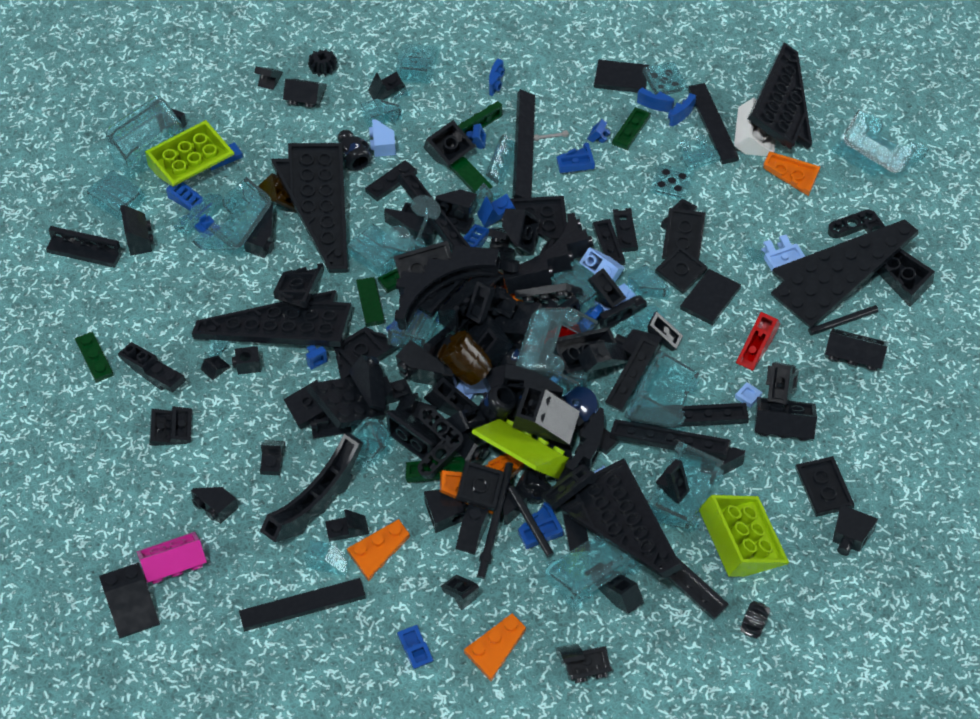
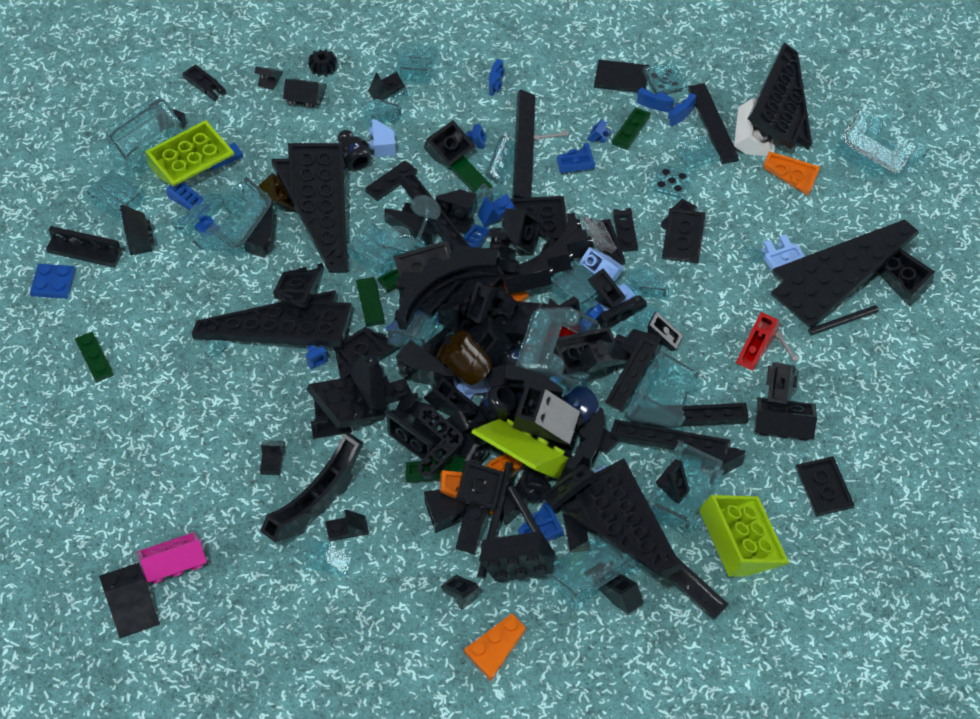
(52, 281): none -> blue plate
(150, 368): black slope -> none
(170, 426): black slope -> none
(203, 82): none -> black hinge
(214, 366): black slope -> none
(215, 501): black slope -> none
(246, 360): black brick -> none
(302, 604): black tile -> none
(303, 407): black plate -> none
(375, 439): clear light blue slope -> none
(376, 549): orange wing -> none
(415, 647): blue slope -> none
(484, 117): dark green plate -> none
(517, 556): none -> black brick
(544, 293): black plate -> none
(569, 653): black slope -> none
(595, 663): black bracket -> none
(599, 234): none -> clear plate
(681, 269): black plate -> none
(710, 297): black tile -> none
(748, 394): light blue tile -> none
(755, 619): black gear -> none
(778, 335): none -> light grey hinge
(852, 530): black torso -> none
(856, 349): black slope -> none
(868, 225): black beam -> none

